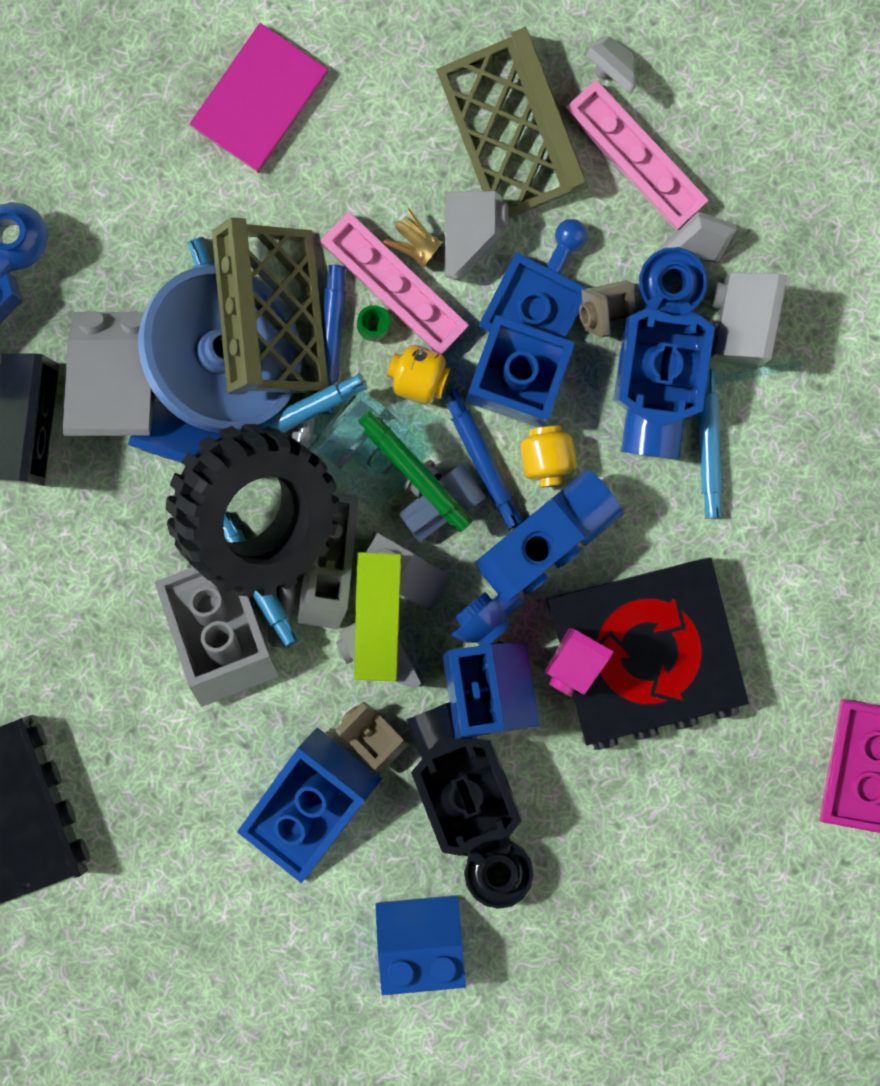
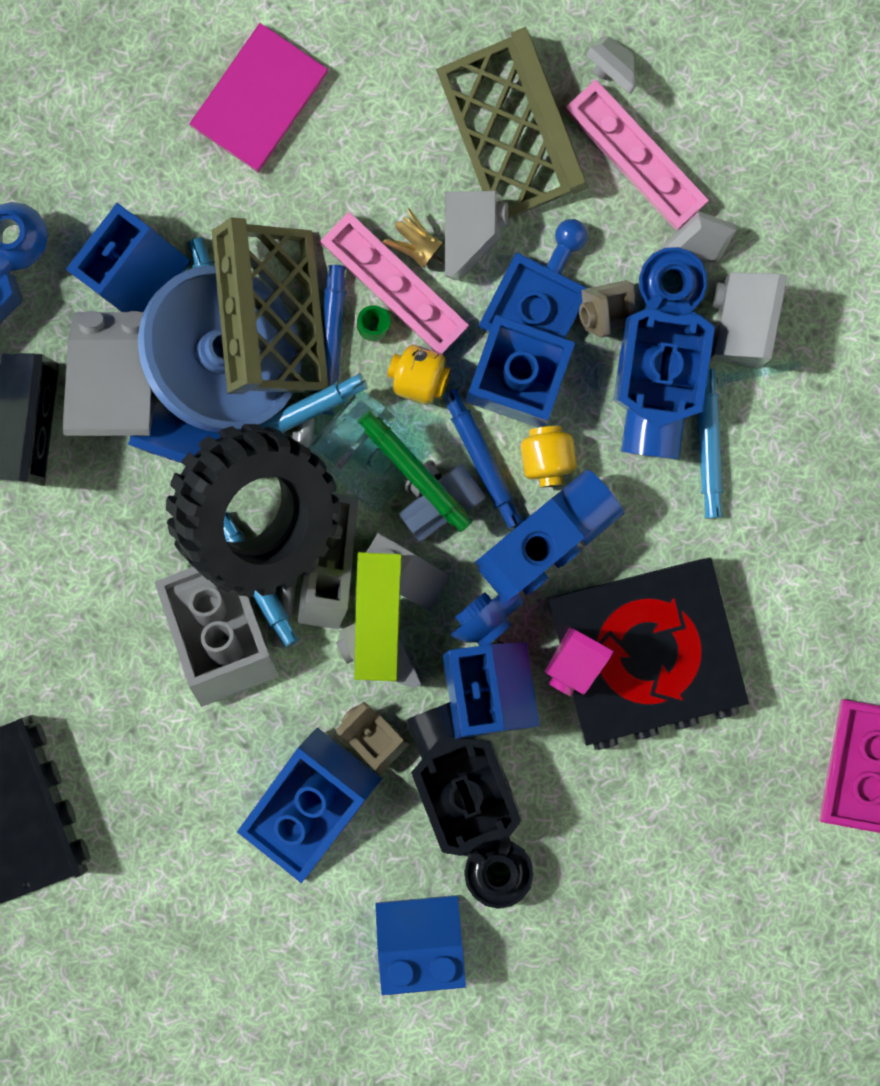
(126, 261): none -> blue slope

